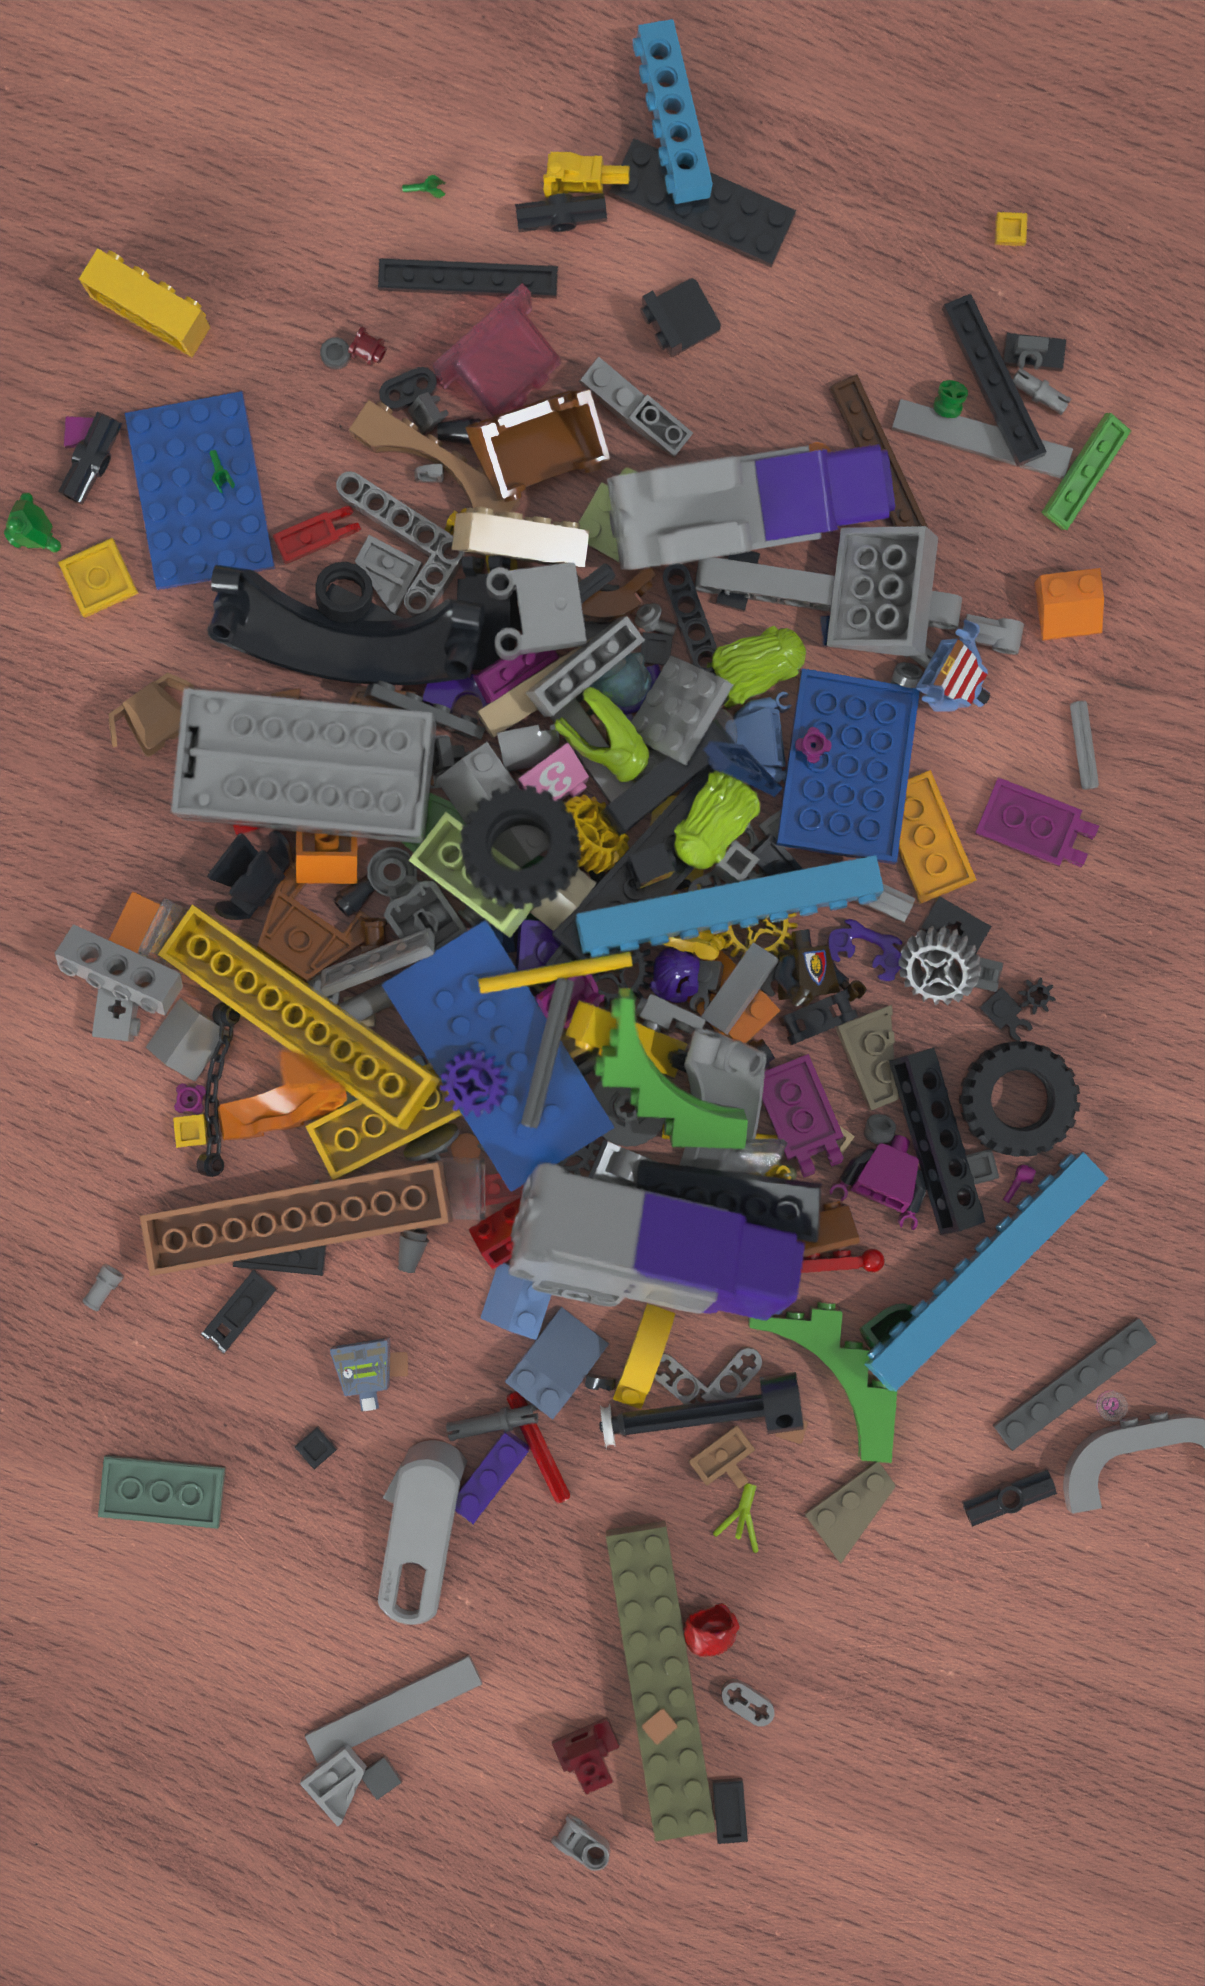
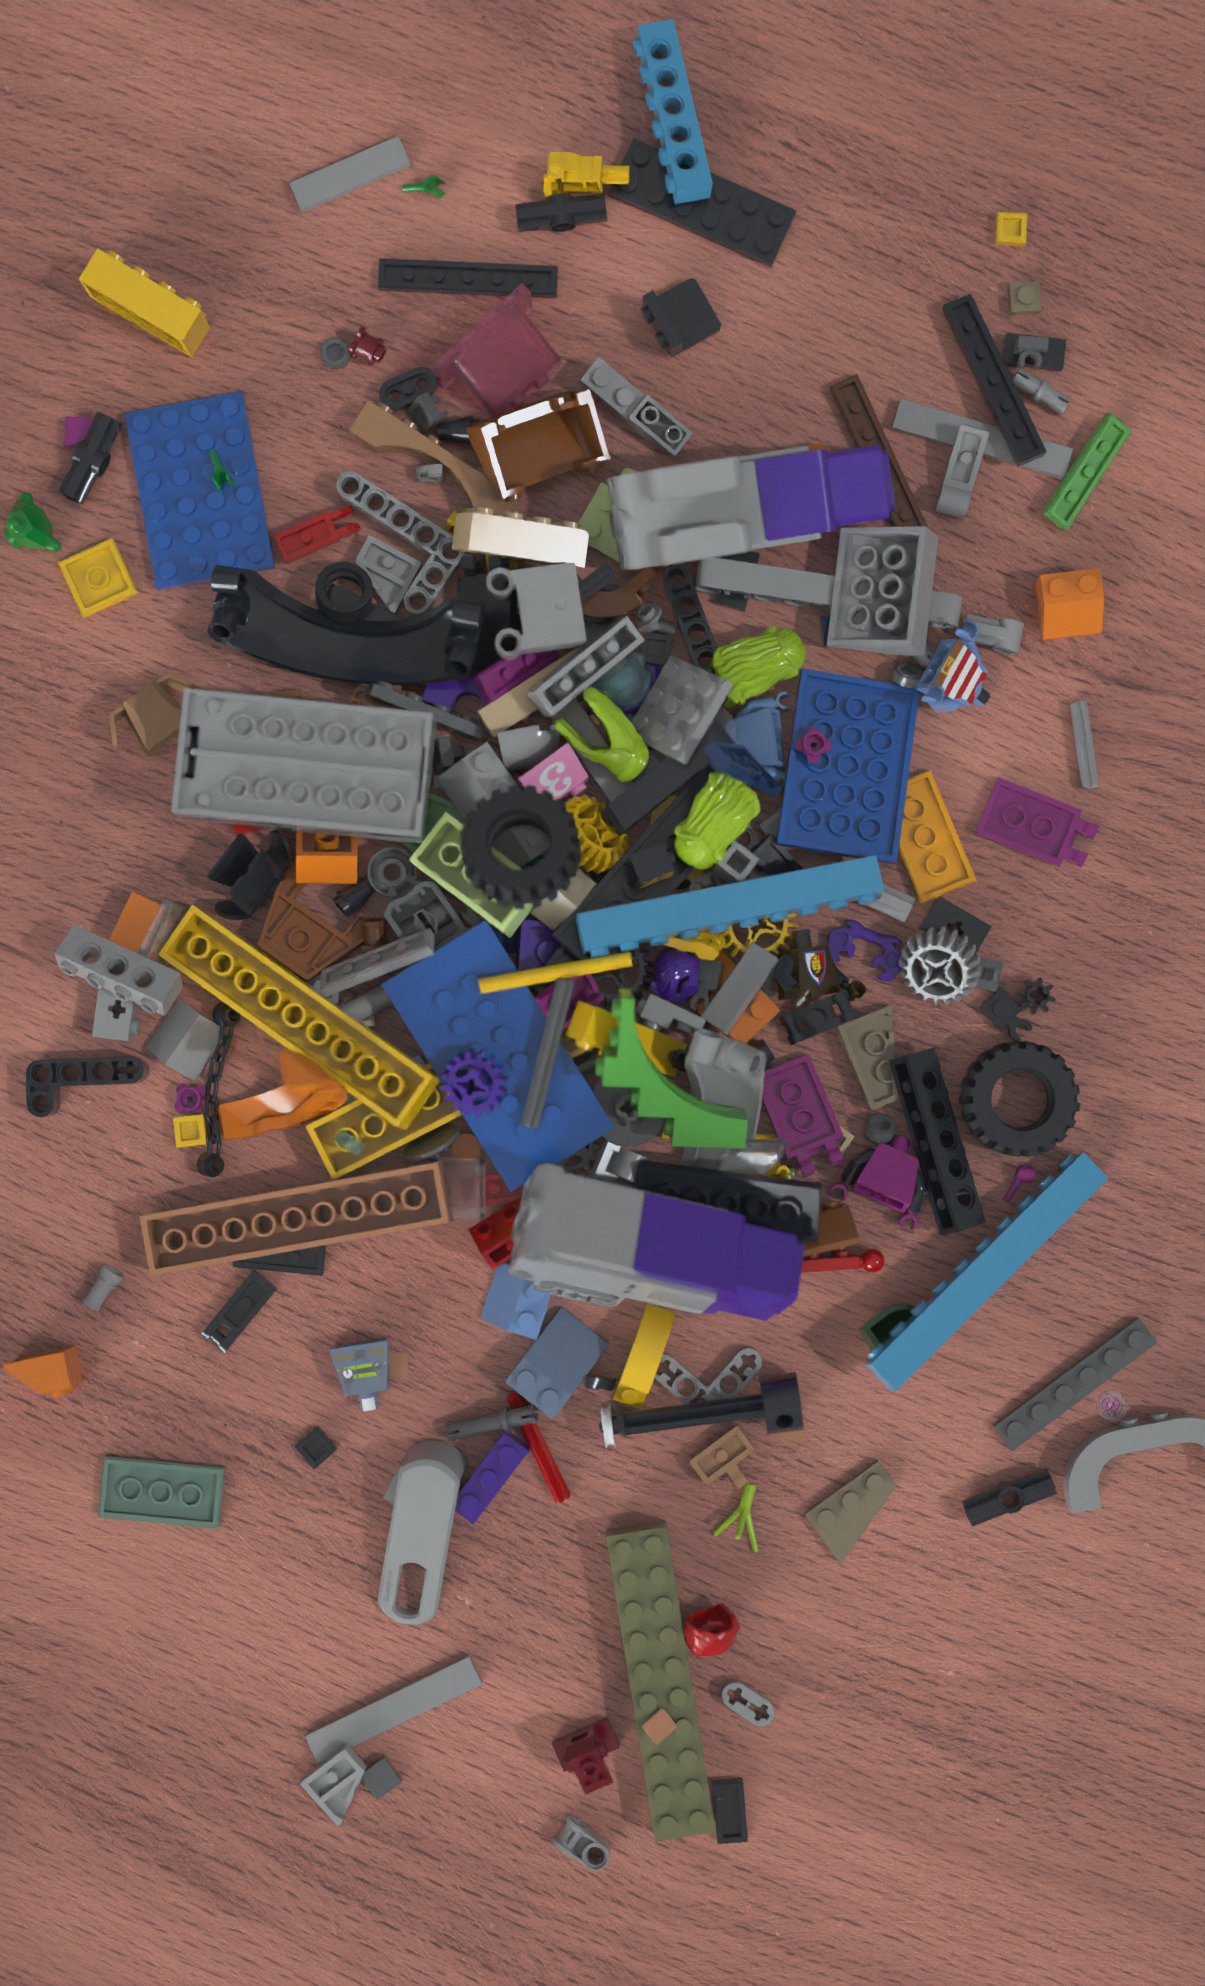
(48, 1371): none -> orange slope
(87, 1076): none -> black beam
(349, 1142): none -> clear light blue tile
(350, 174): none -> light grey tile
(411, 1248): dark grey cone -> none
(871, 1403): bright green arch -> none
(950, 399): green wheel -> none
(962, 471): none -> light grey plate
(982, 1166): dark grey tile -> none
(1024, 298): none -> dark tan plate

